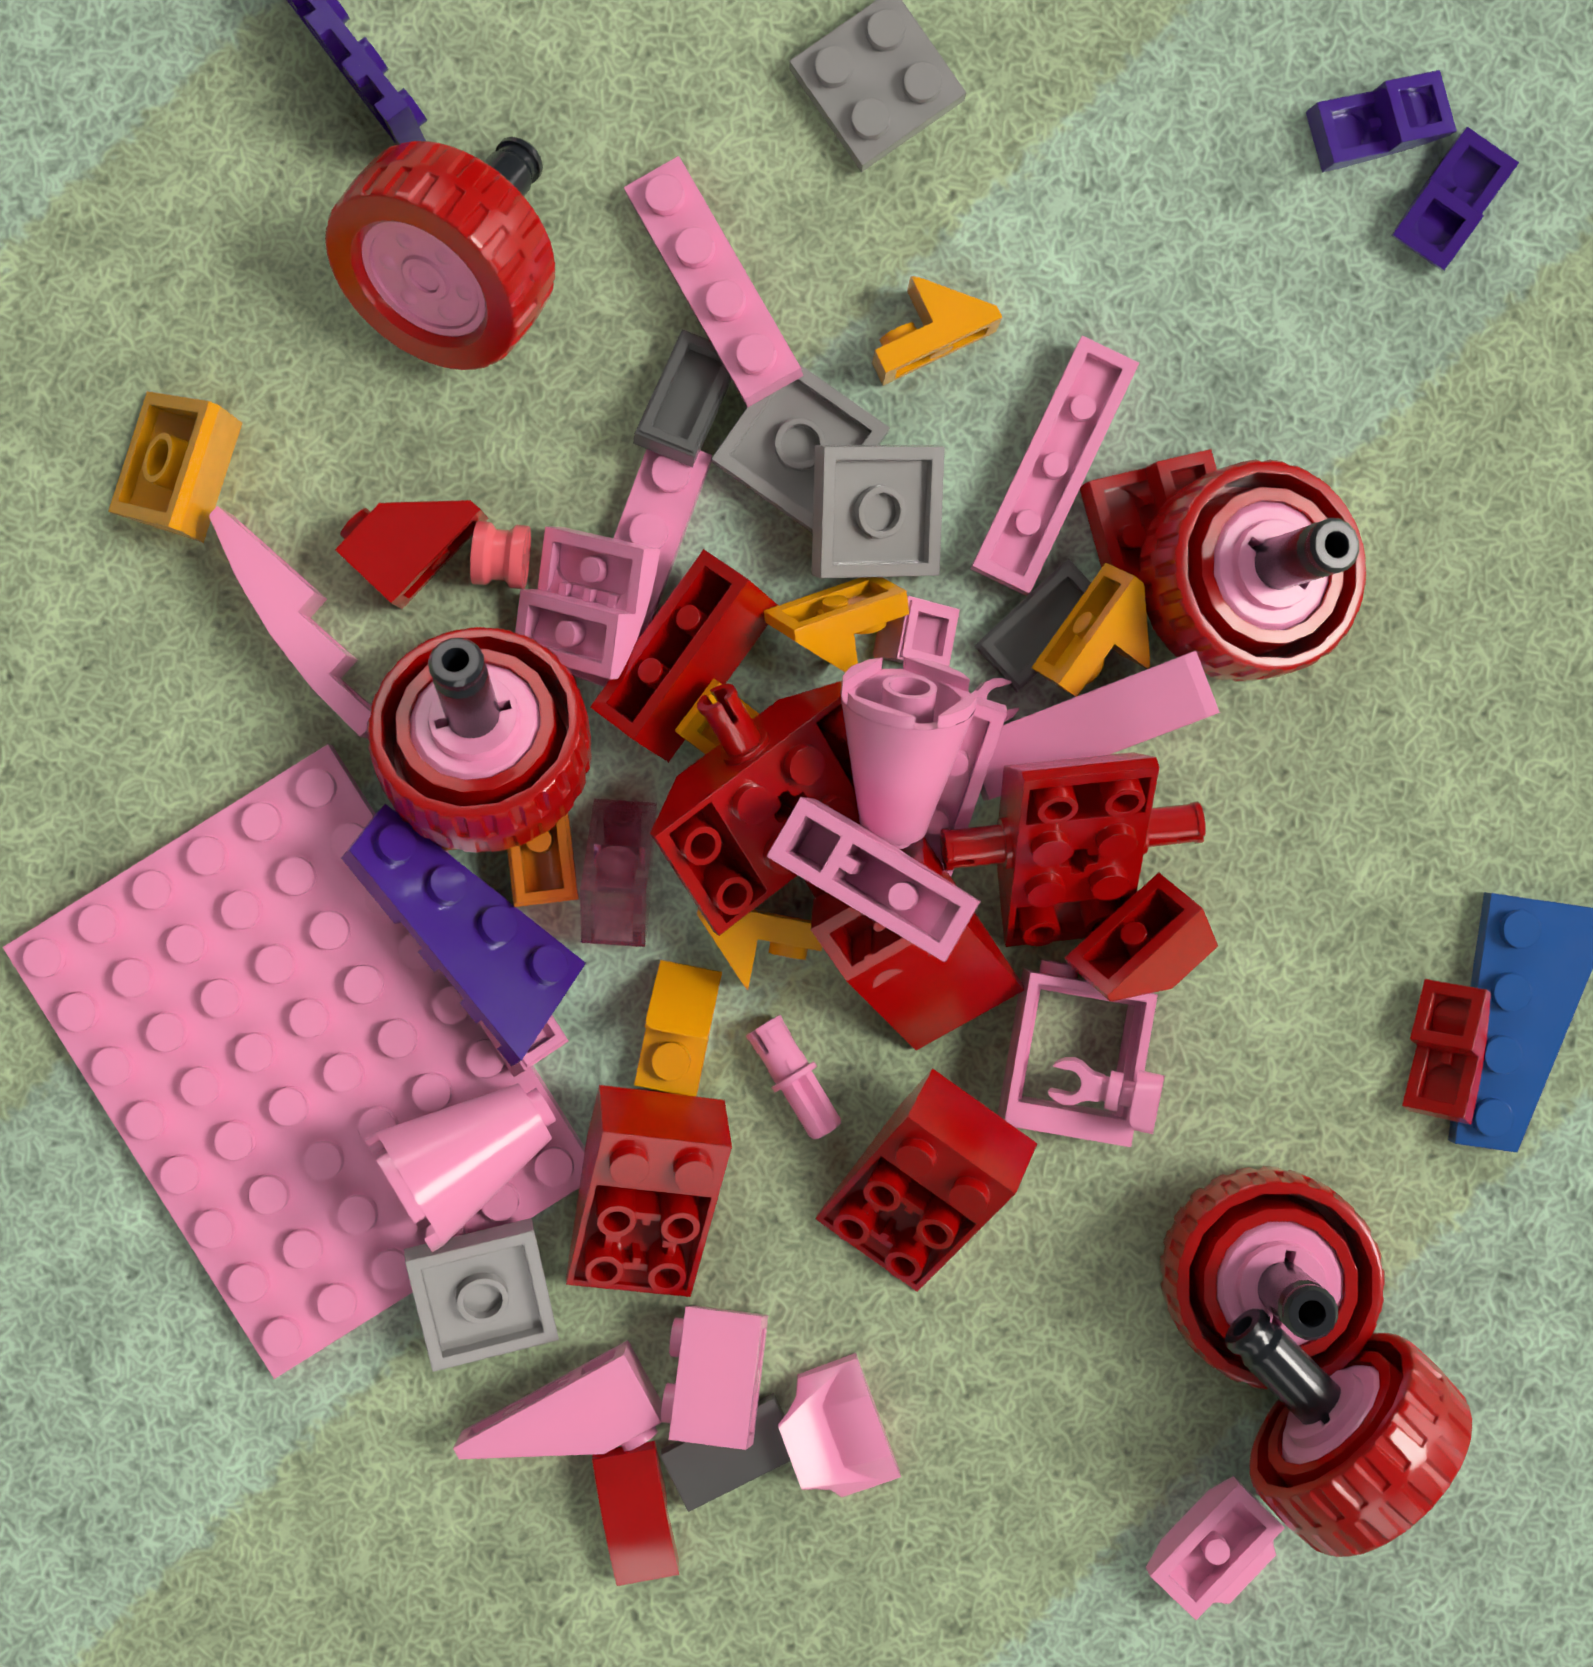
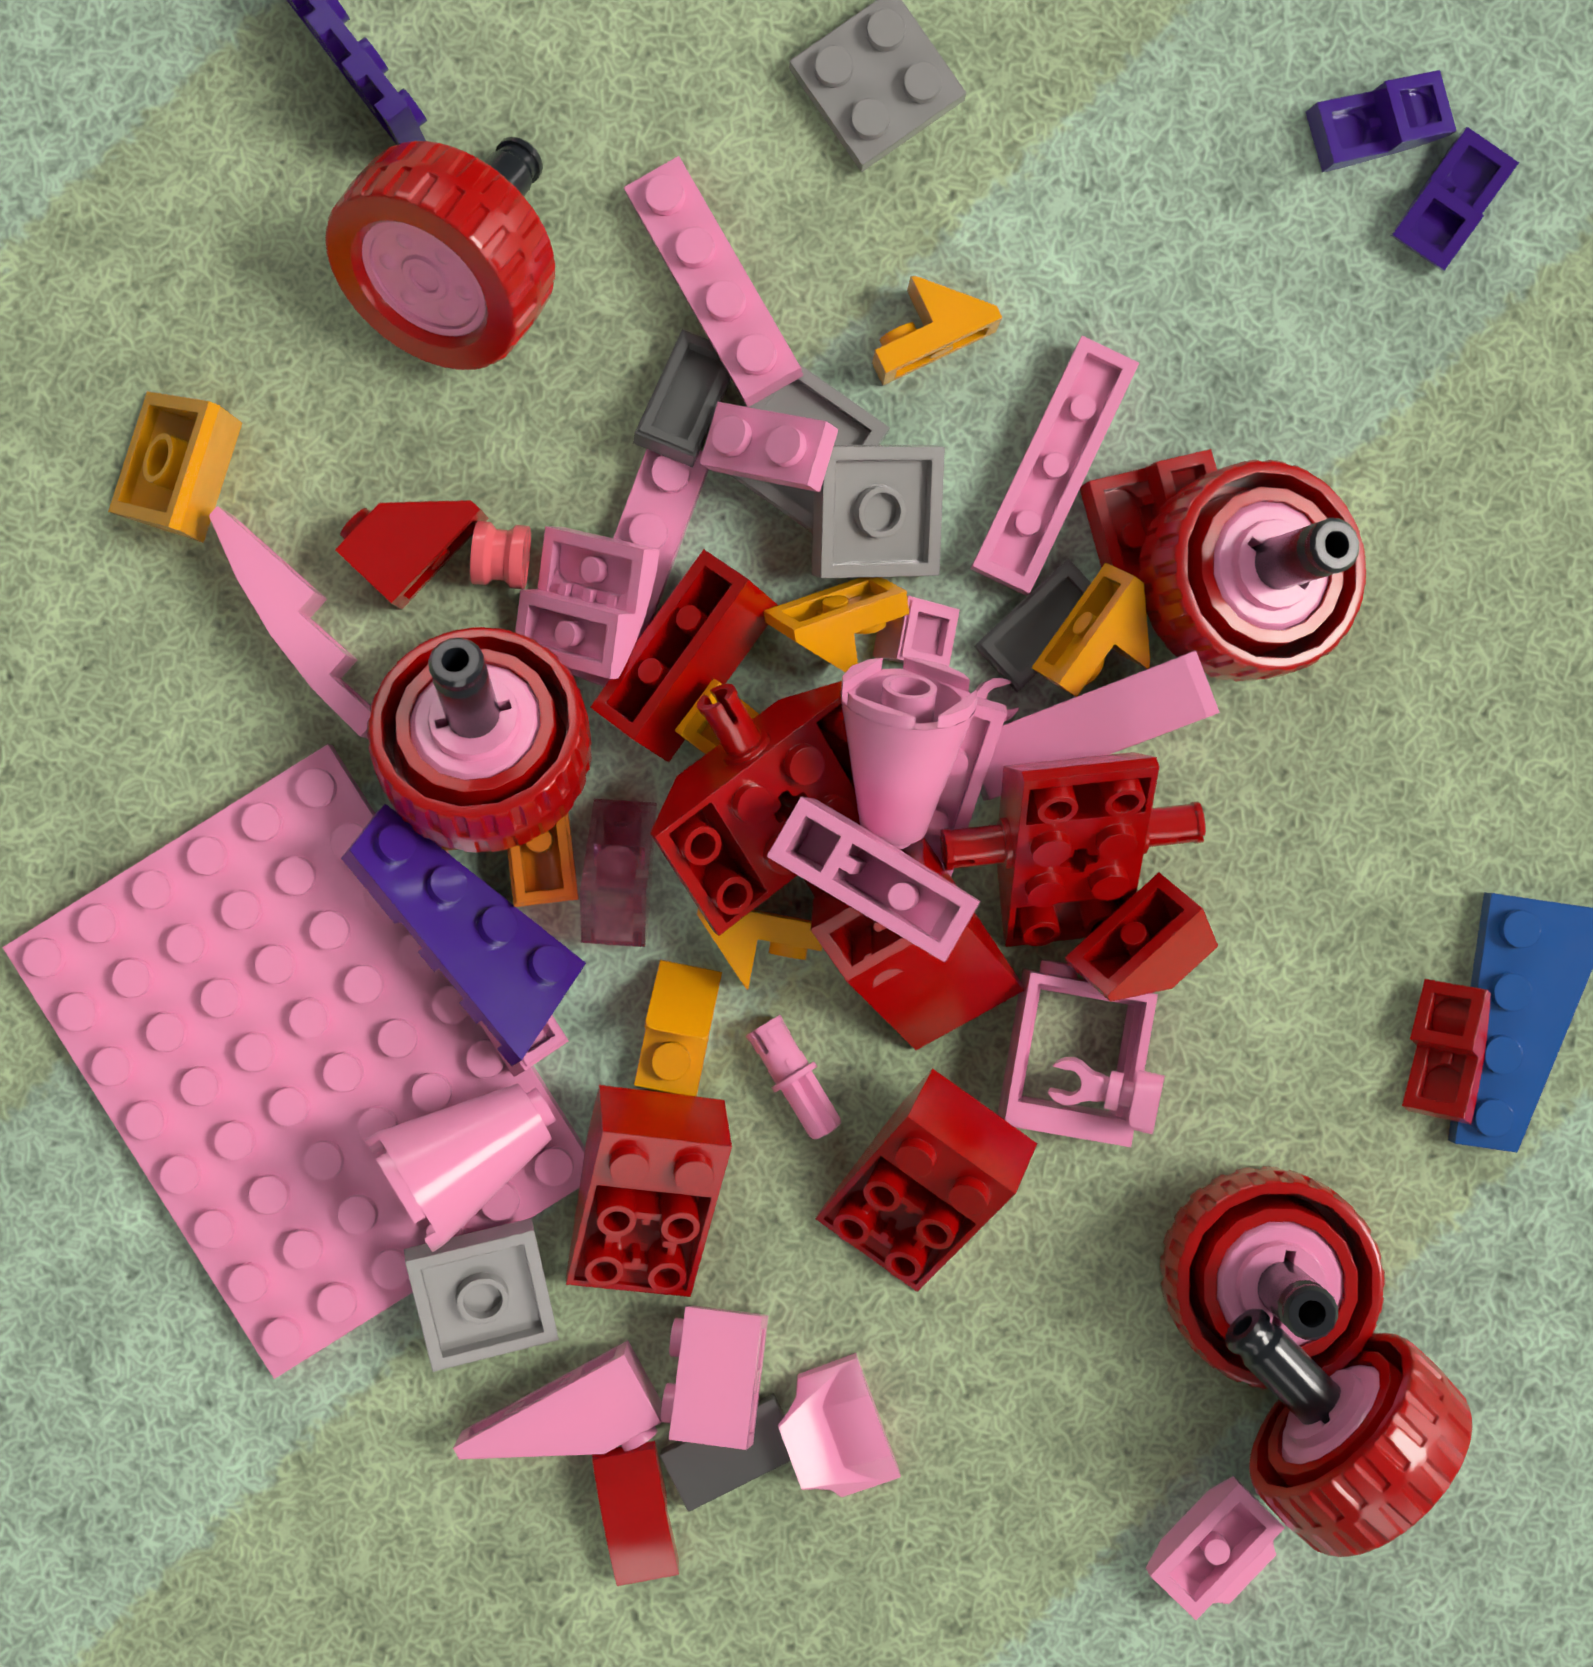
(769, 446): none -> bright pink plate

